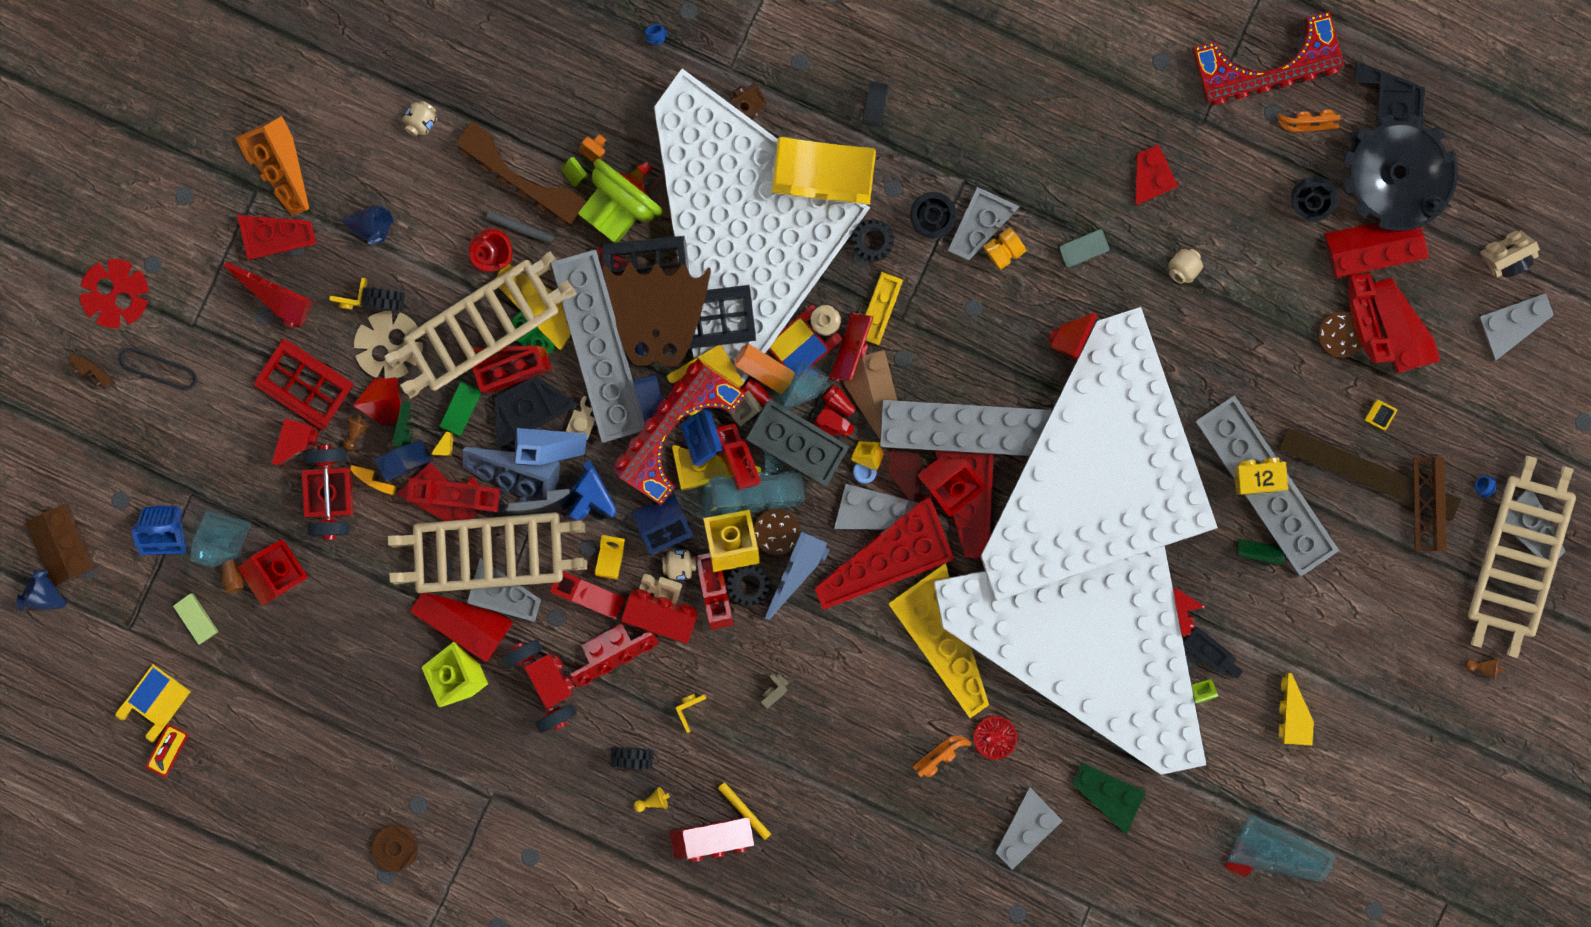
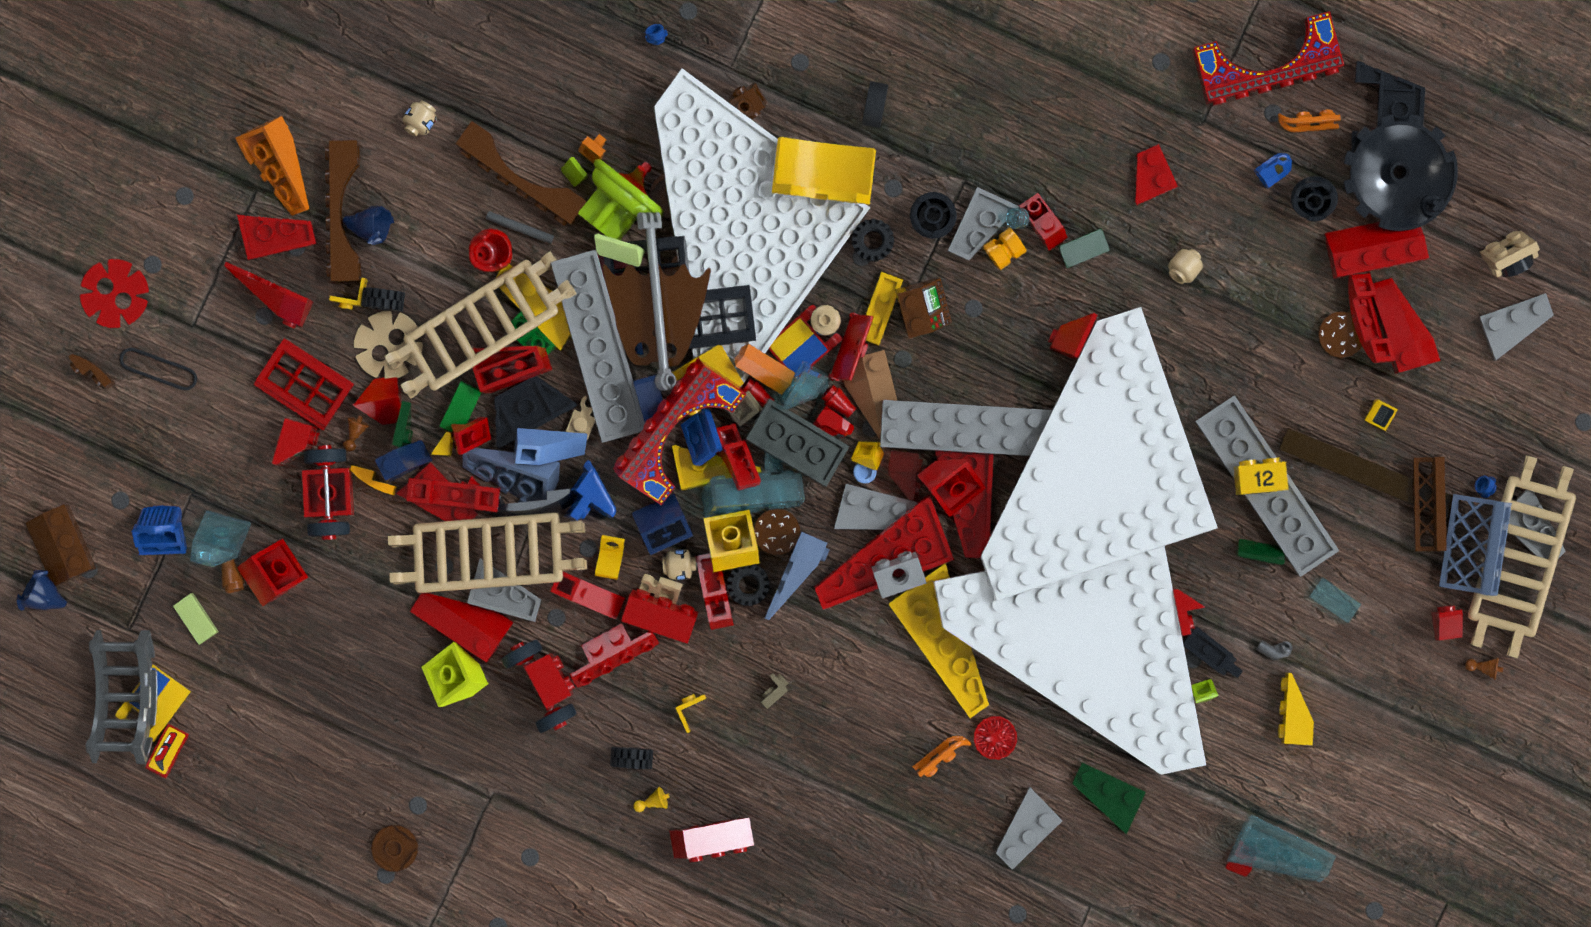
(146, 697): none -> dark grey fence
(343, 163): none -> reddish brown arch
(470, 435): none -> red slope
(619, 250): none -> yellowish green slope
(650, 221): none -> light grey hinge
(744, 811): yellow bar -> none
(890, 585): none -> light grey brick
(923, 307): none -> reddish brown slope
(1011, 218): none -> clear light blue bush
(1044, 222): none -> red slope
(1274, 169): none -> blue rock
(1275, 652): none -> flat silver arm
(1335, 600): none -> clear light blue tile
(1447, 623): none -> red slope
(1495, 545): none -> sand blue fence

